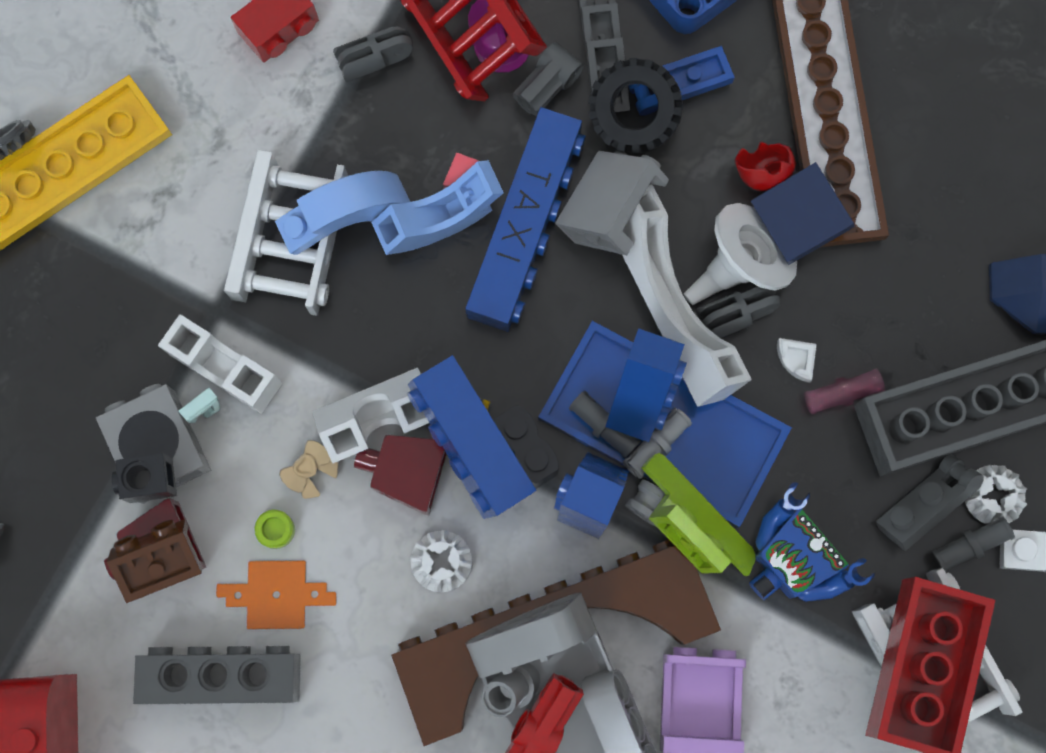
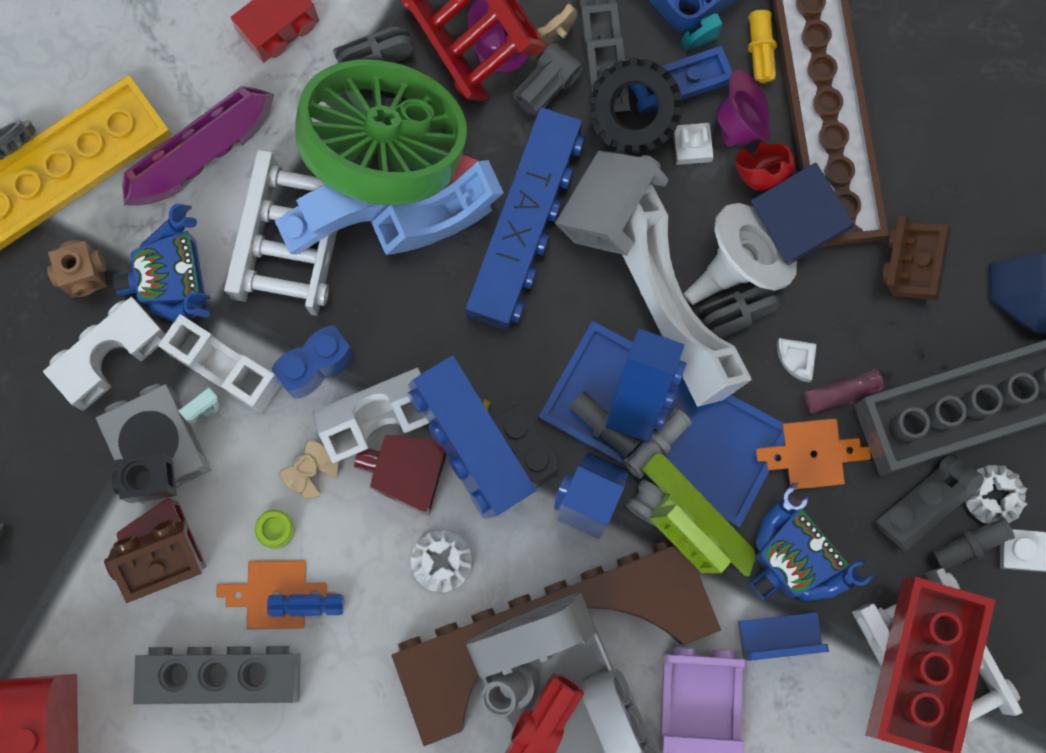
(77, 268): none -> medium nougat brick
(79, 371): none -> white arch
(167, 270): none -> blue torso
(188, 151): none -> magenta brick
(305, 605): none -> blue axle
(306, 367): none -> blue brick
(392, 132): none -> bright green piece
(559, 25): none -> tan piece
(693, 144): none -> white tile
(707, 33): none -> teal tile
(744, 111): none -> magenta piece
(762, 45): none -> yellow axle
(781, 636): none -> blue panel
(816, 436): none -> orange piece
(916, 259): none -> reddish brown bracket

